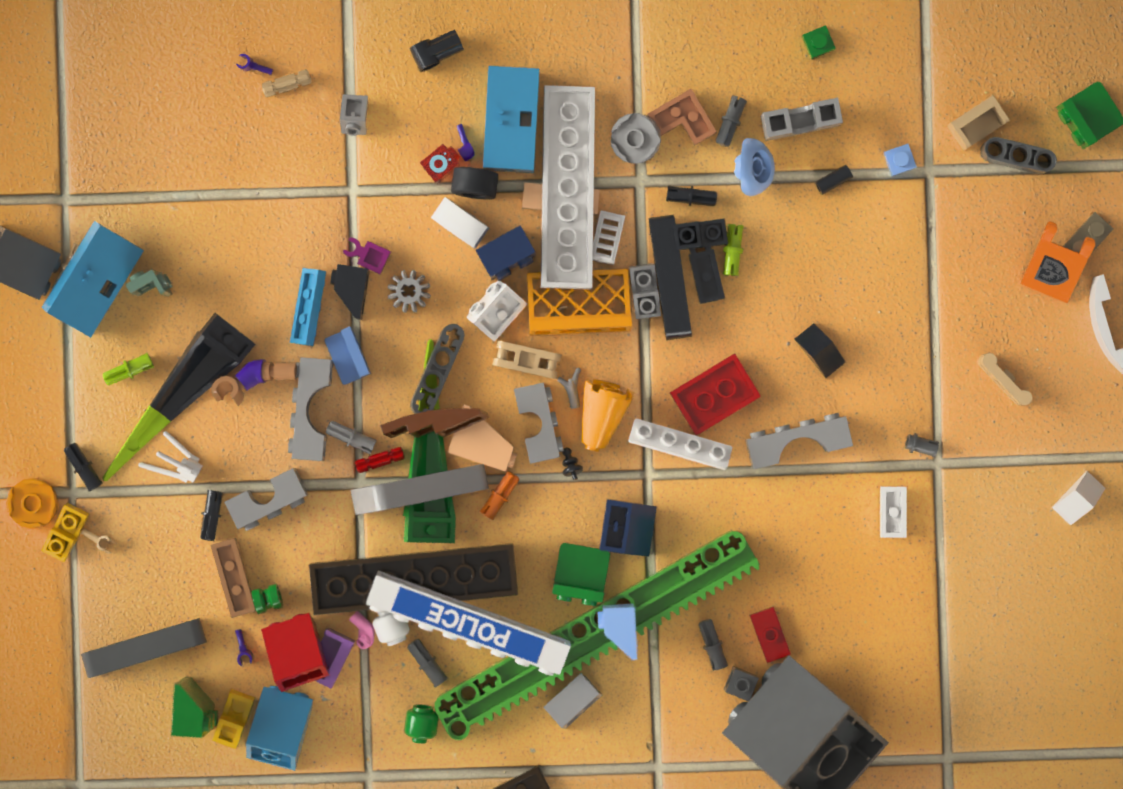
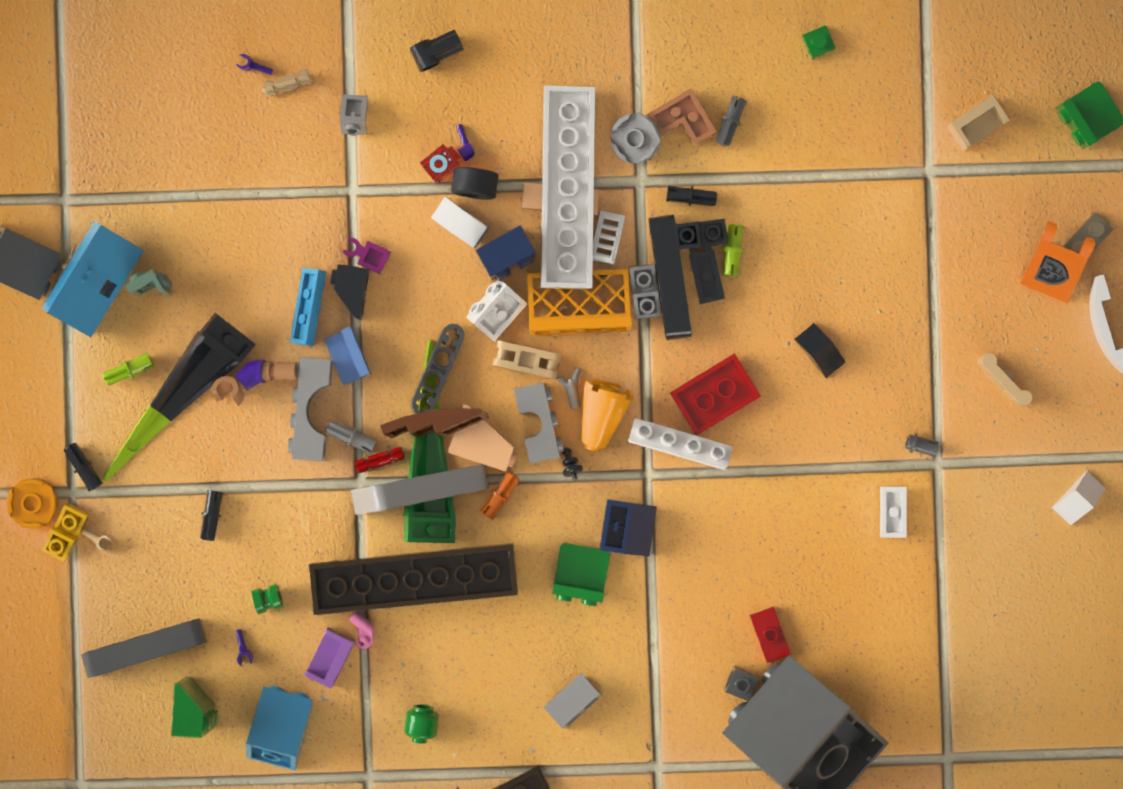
(187, 469): white plant -> none
(233, 577): medium nougat plate -> none
(233, 719): yellow slope -> none
(288, 491): light grey arch -> none
(295, 652): red brick -> none
(390, 629): white head -> none
(409, 282): light grey gear -> none
(427, 662): dark grey axle -> none
(468, 623): brick -> none
(511, 119): dark azure brick -> none
(620, 626): light blue slope -> none
(652, 599): bright green gear -> none
(712, 645): dark grey axle -> none
(754, 167): light blue hat -> none
(801, 120): light grey arch -> none
(830, 434): light grey arch -> none
(833, 179): black axle -> none
(900, 159): light blue plate -> none
(1030, 154): dark grey beam -> none

